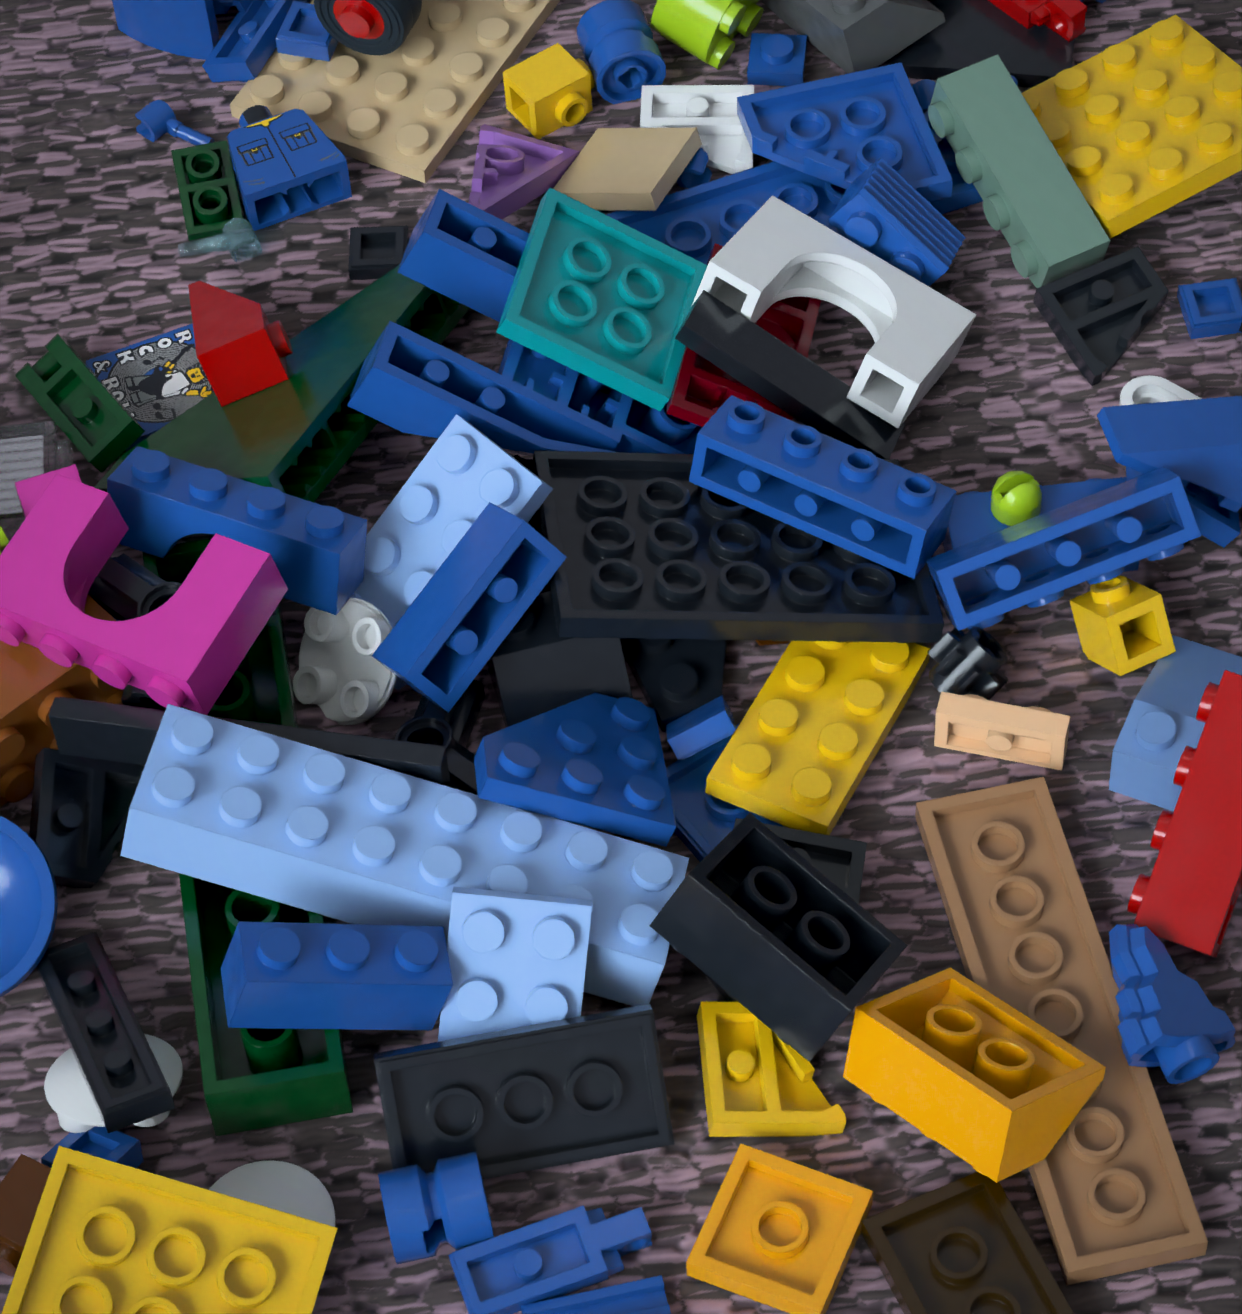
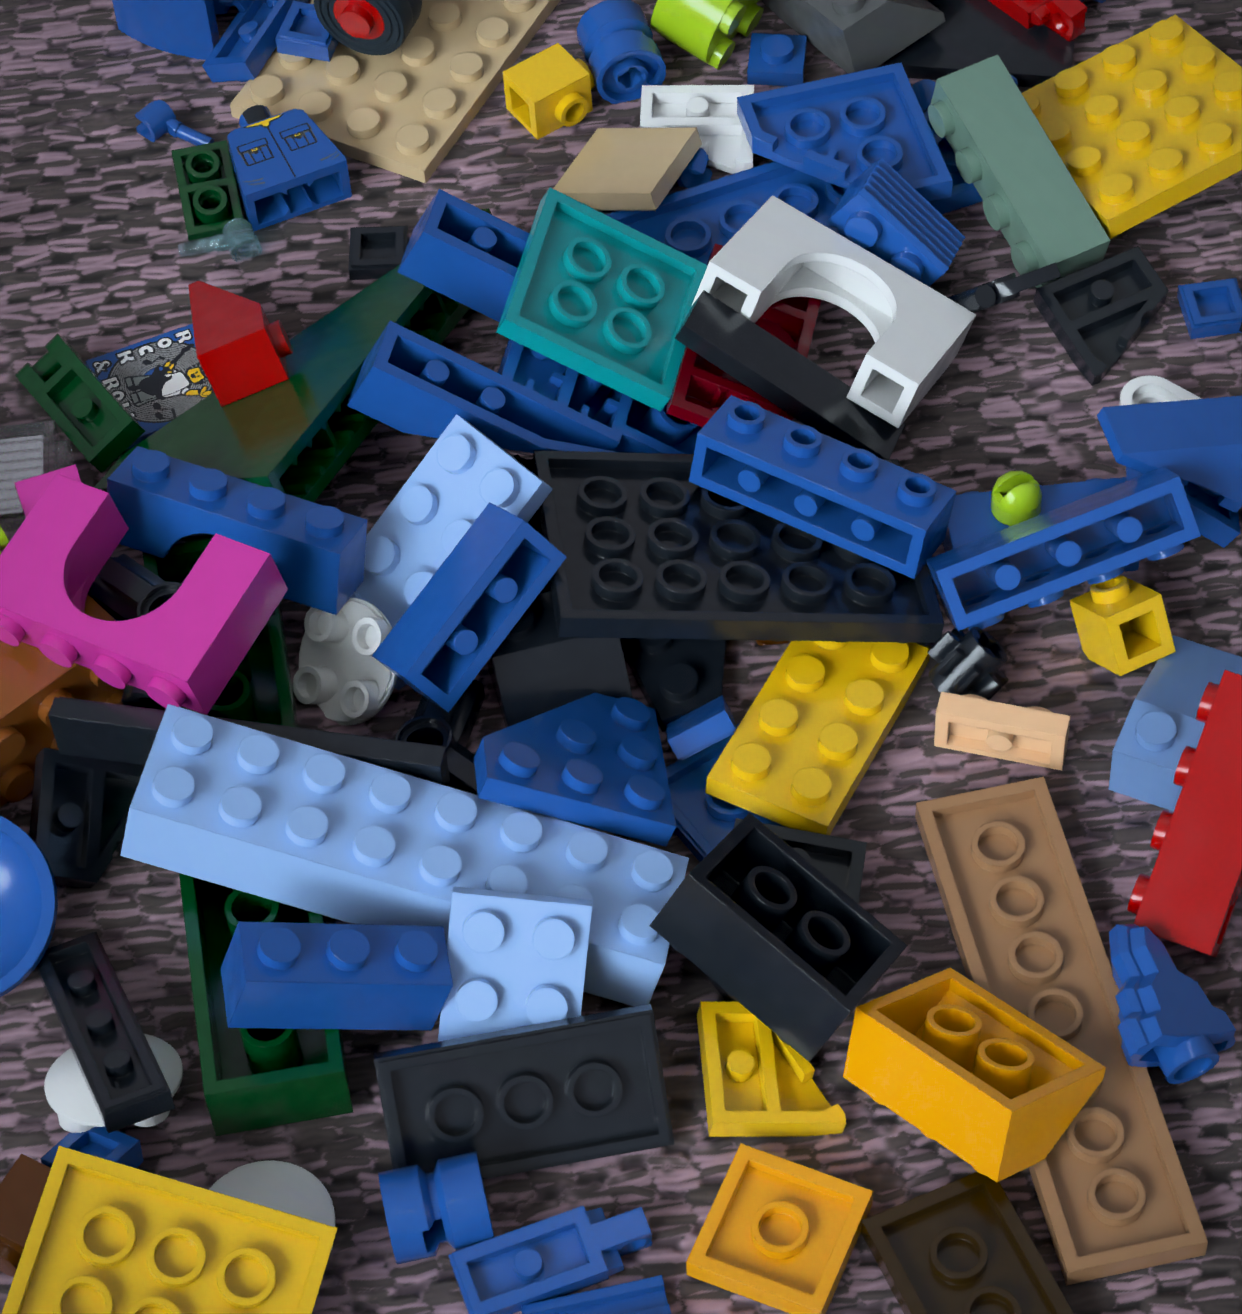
(514, 170): medium lavender wing -> none
(1003, 288): none -> black piece

